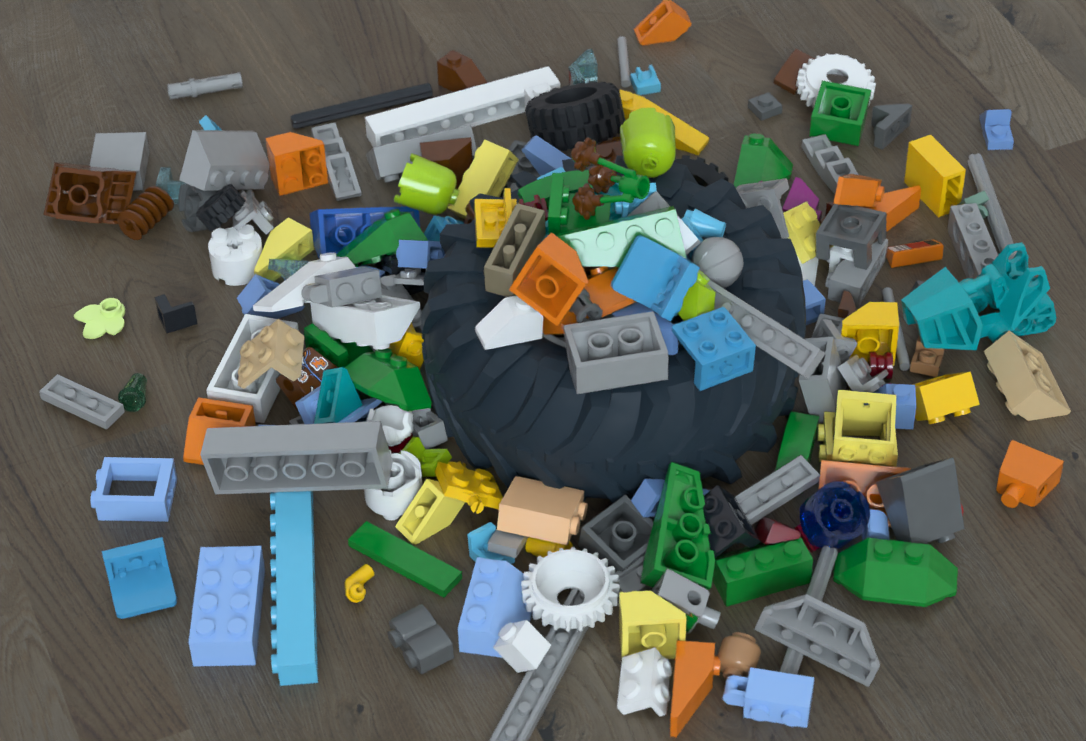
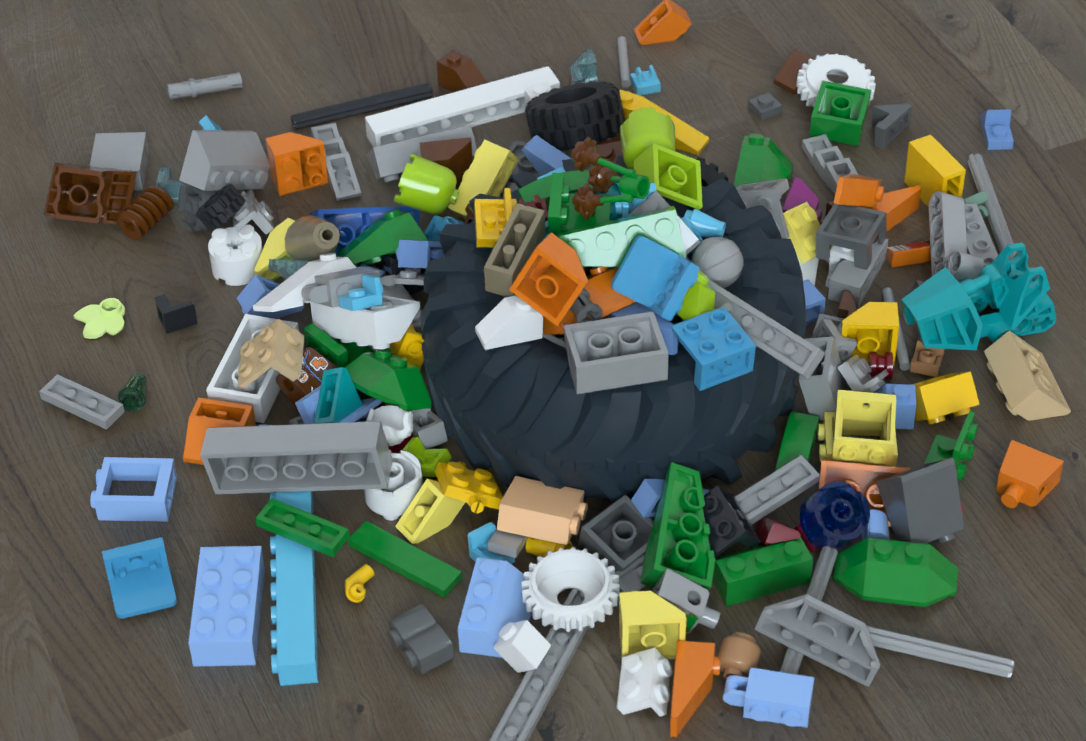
(302, 527): none -> green plate
(310, 238): none -> dark tan cone
(363, 297): none -> medium azure bracket
(674, 174): none -> lime slope
(941, 652): none -> light grey axle
(949, 238): none -> light grey beam
(959, 449): none -> green bracket

